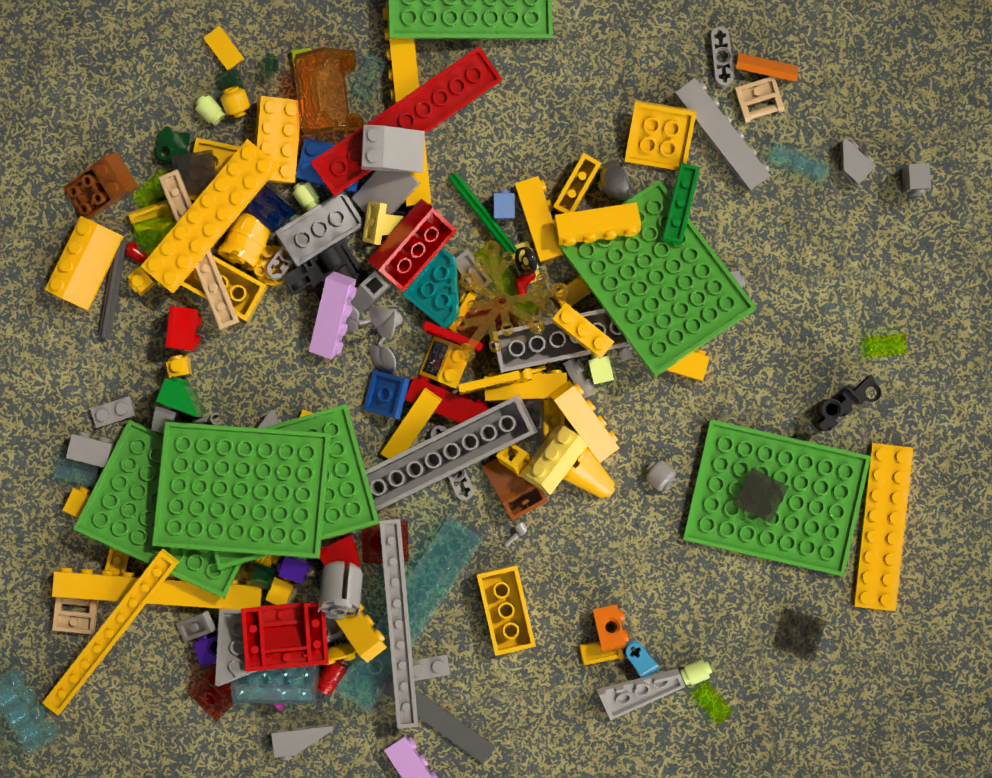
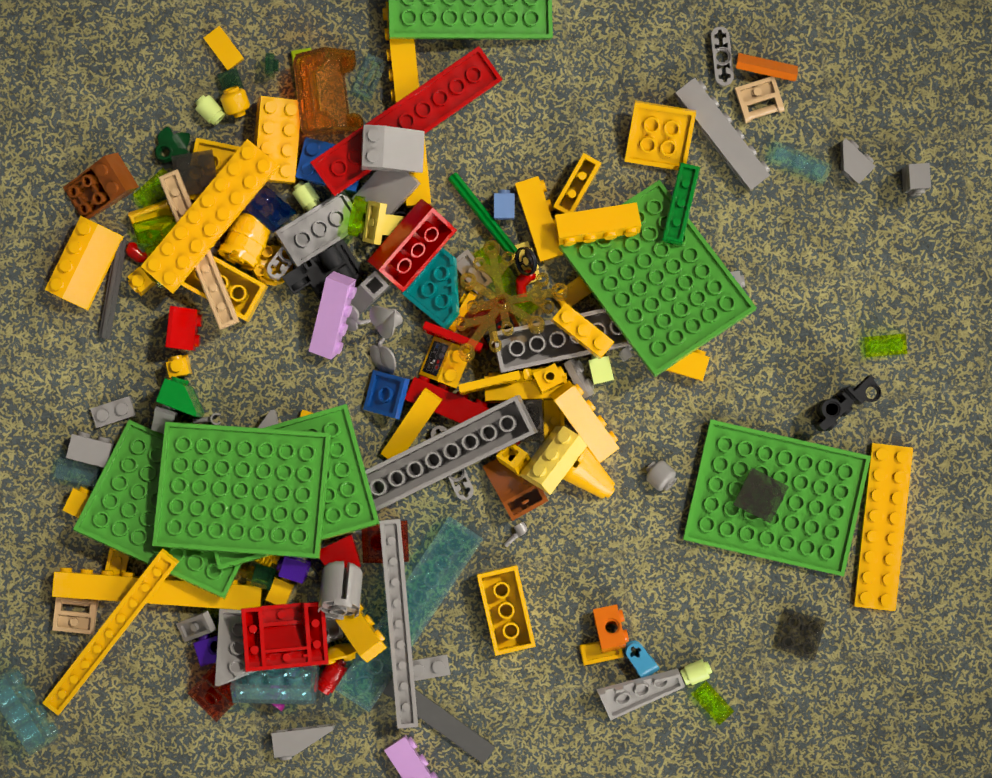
(358, 209): none -> clear neon green plate
(545, 385): none -> yellow brick
(615, 181): flat silver cylinder -> none

